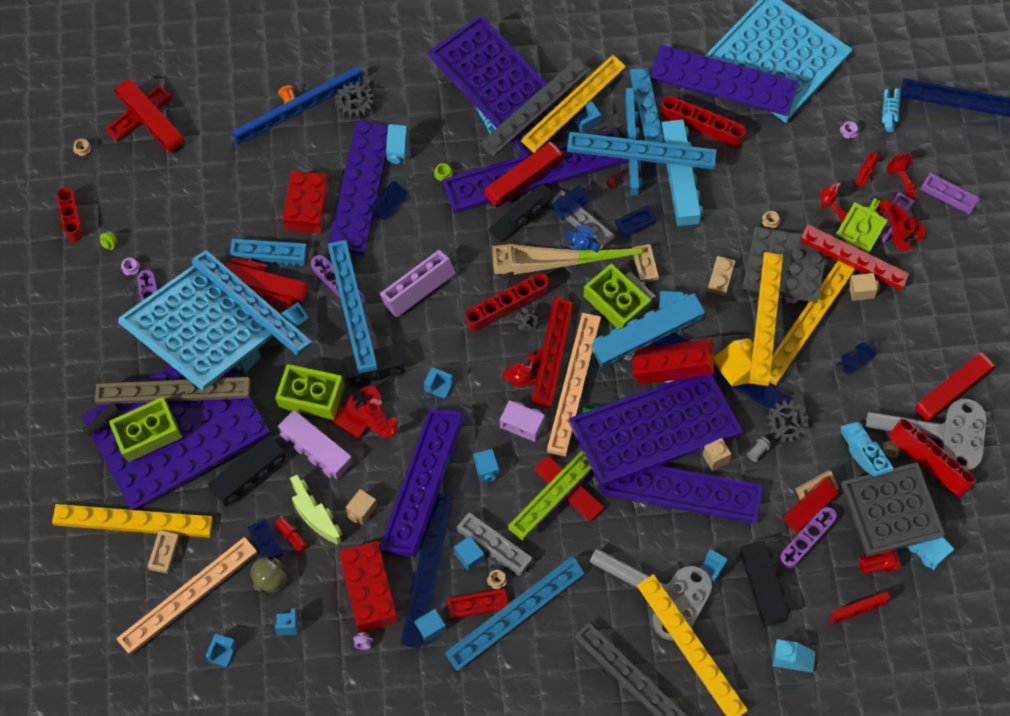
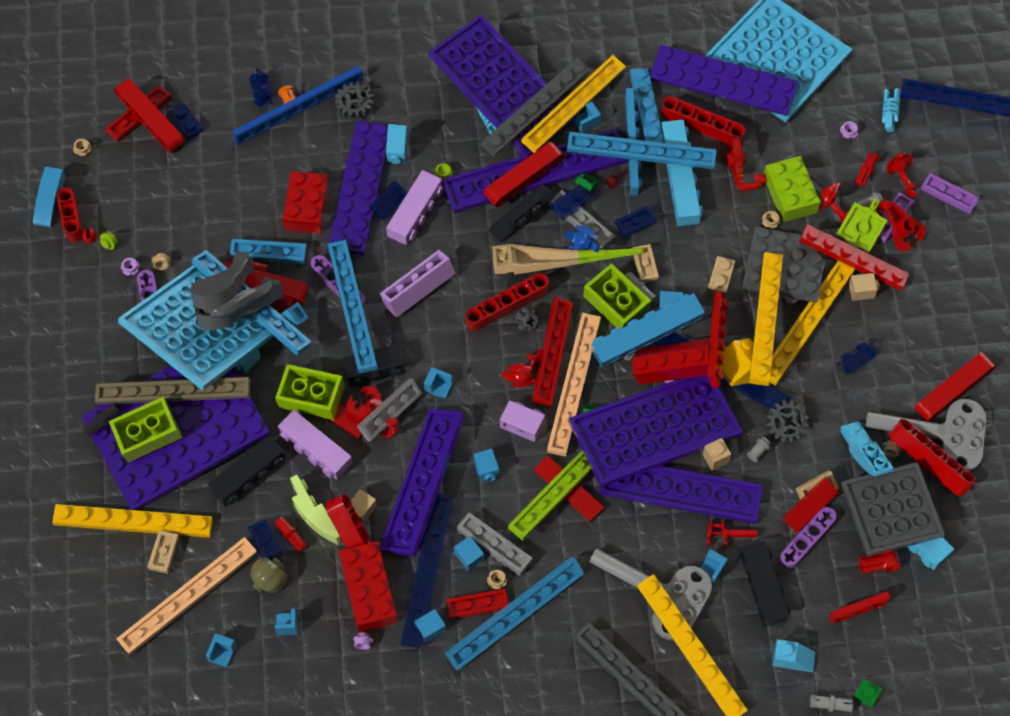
(46, 200): none -> dark azure slope
(93, 235): none -> red hinge
(161, 261): none -> tan plate
(186, 121): none -> clear blue plate
(217, 300): none -> dark grey animal
(263, 94): none -> clear blue hinge
(347, 521): none -> red beam
(391, 407): none -> light grey tile
(414, 207): none -> lavender brick
(587, 182): none -> green plate
(717, 342): none -> red plate
(728, 533): none -> red piece
(735, 159): none -> red animal
(791, 189): none -> lime brick
(831, 703): none -> light grey pin
(867, 202): none -> light grey pin
(867, 693): none -> green plate

